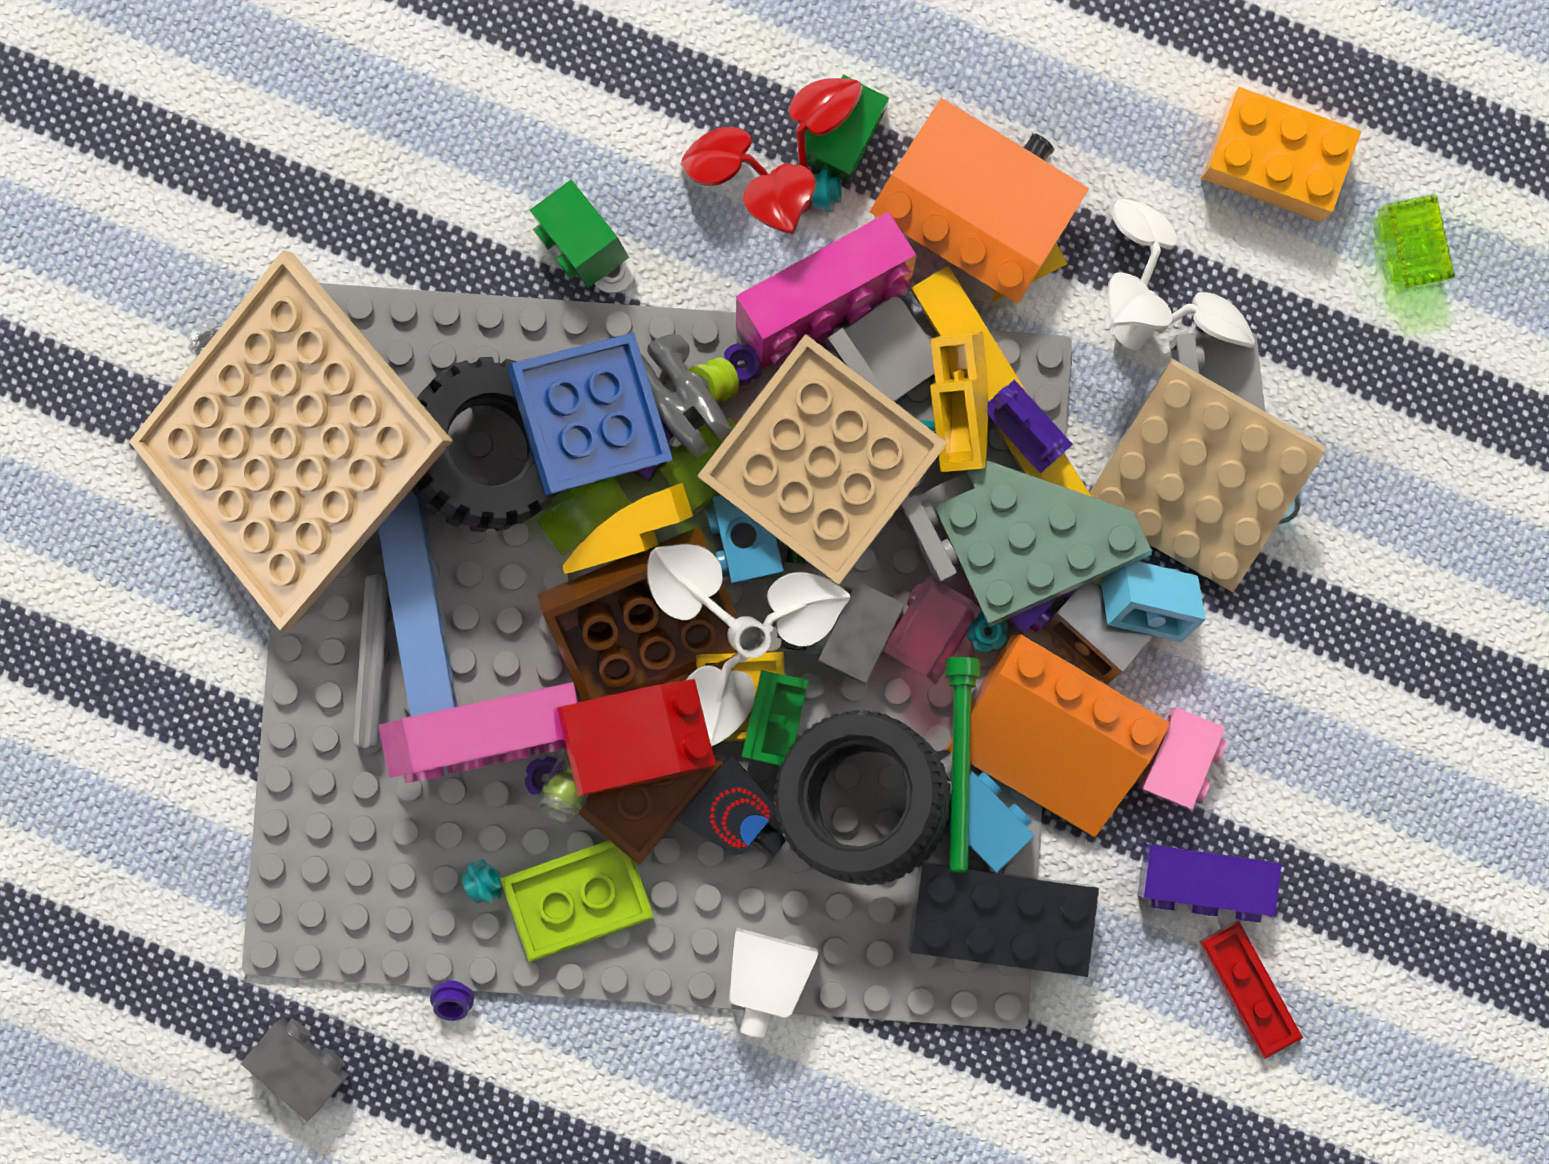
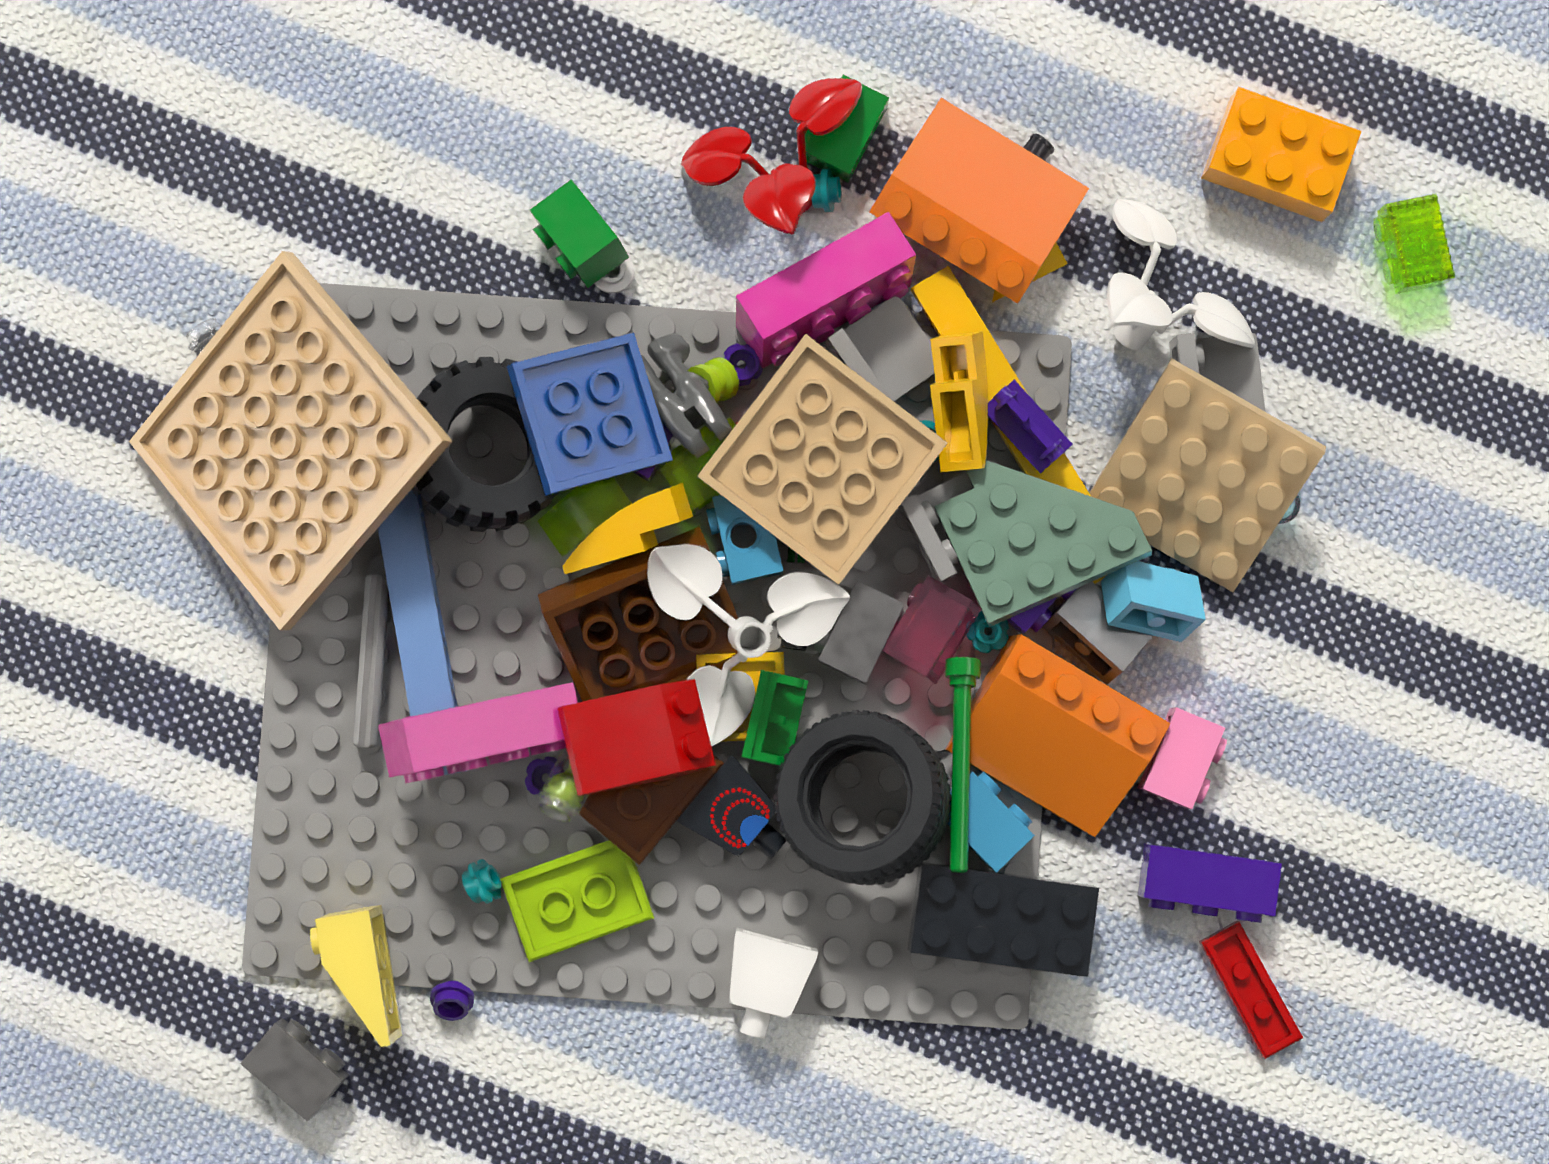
(359, 962): none -> light yellow slope

